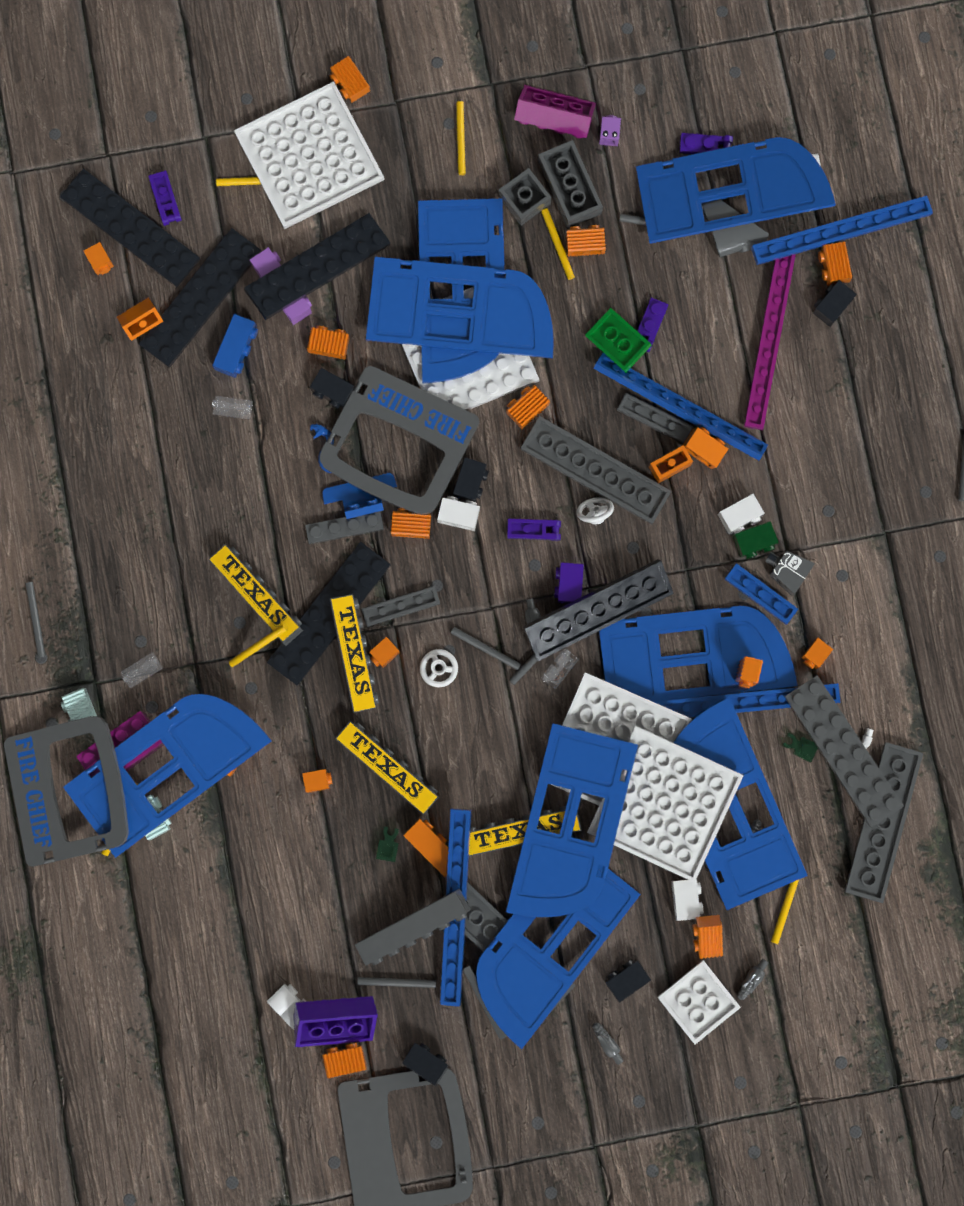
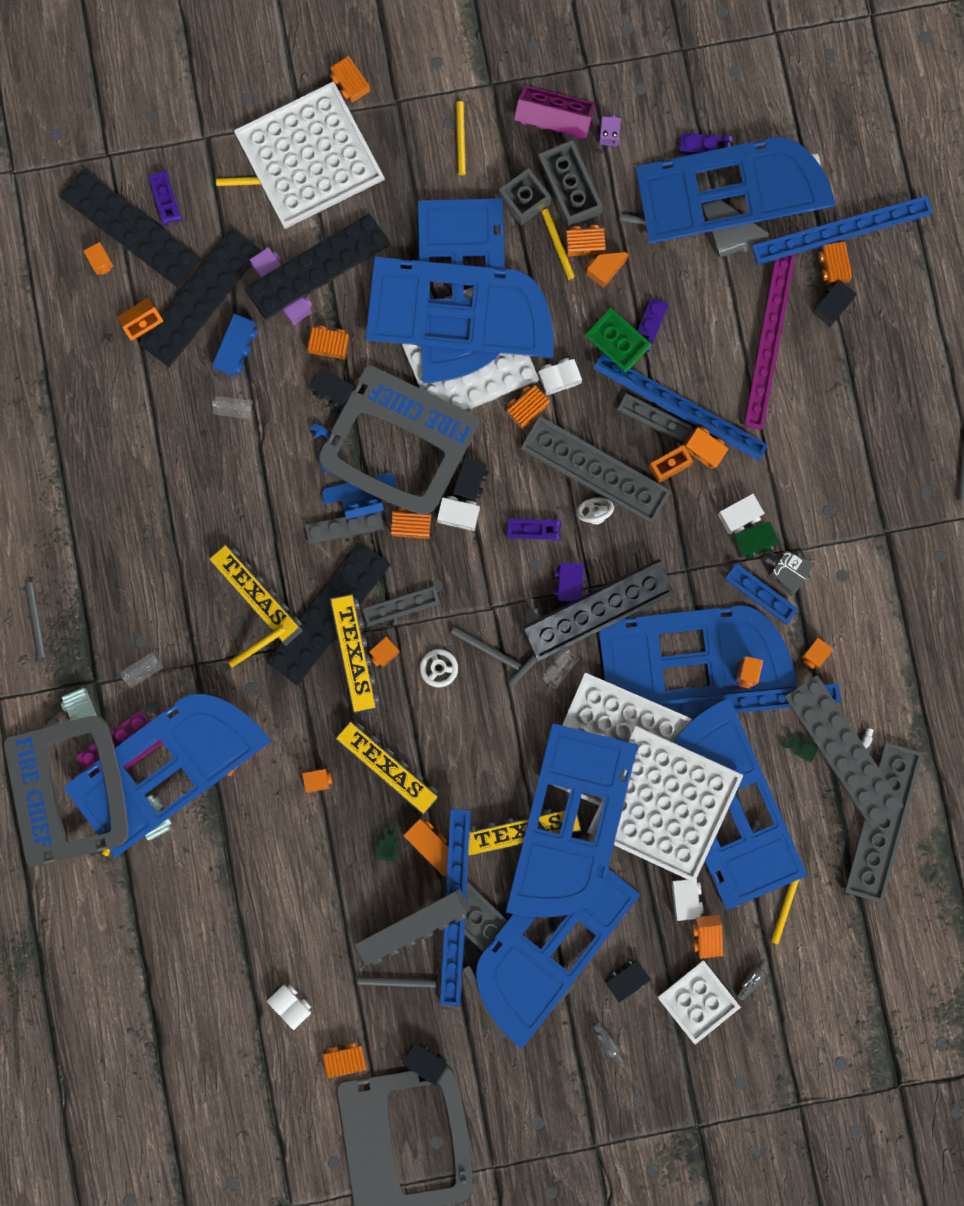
(334, 1021): dark purple slope -> none
(559, 376): none -> white brick
(605, 267): none -> orange slope

